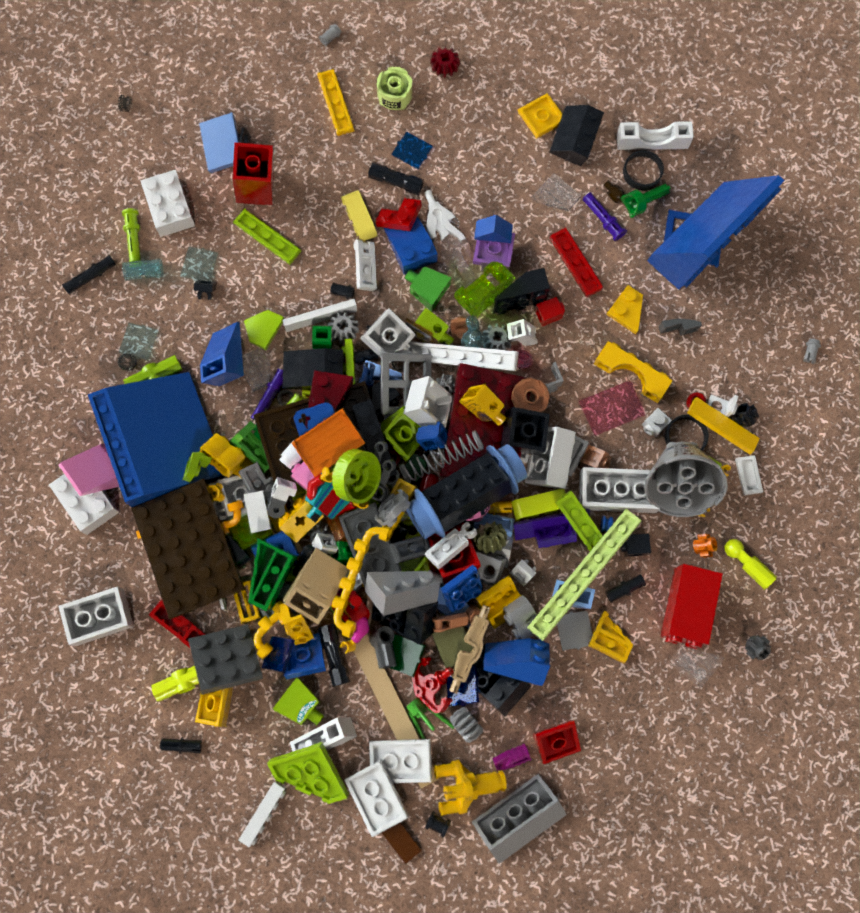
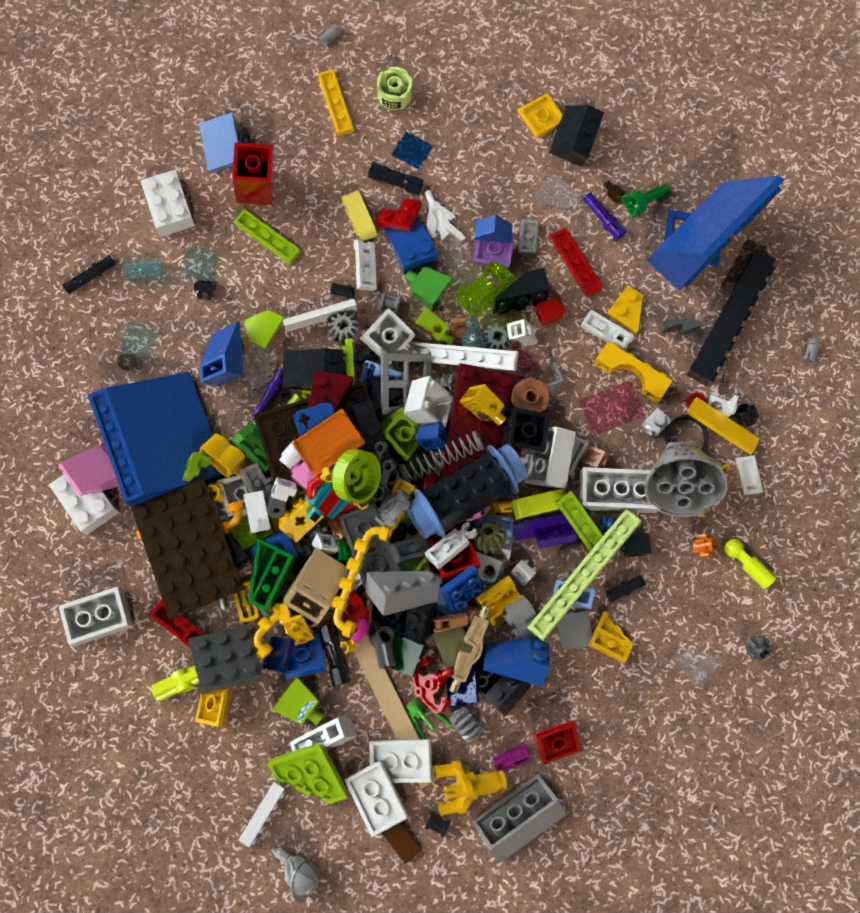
(125, 103): clear smoke bush -> none
(132, 228): lime pin -> none
(155, 370): lime piece -> none
(181, 745): black axle -> none
(299, 873): none -> light grey piece
(321, 337): green brick -> none
(390, 302): none -> light grey bush
(445, 62): dark red gear -> none
(528, 237): none -> light grey plate
(606, 330): none -> white plate
(634, 137): white arch -> none
(643, 153): black tyre -> none
(691, 606): red brick -> none
(731, 317): none -> black brick

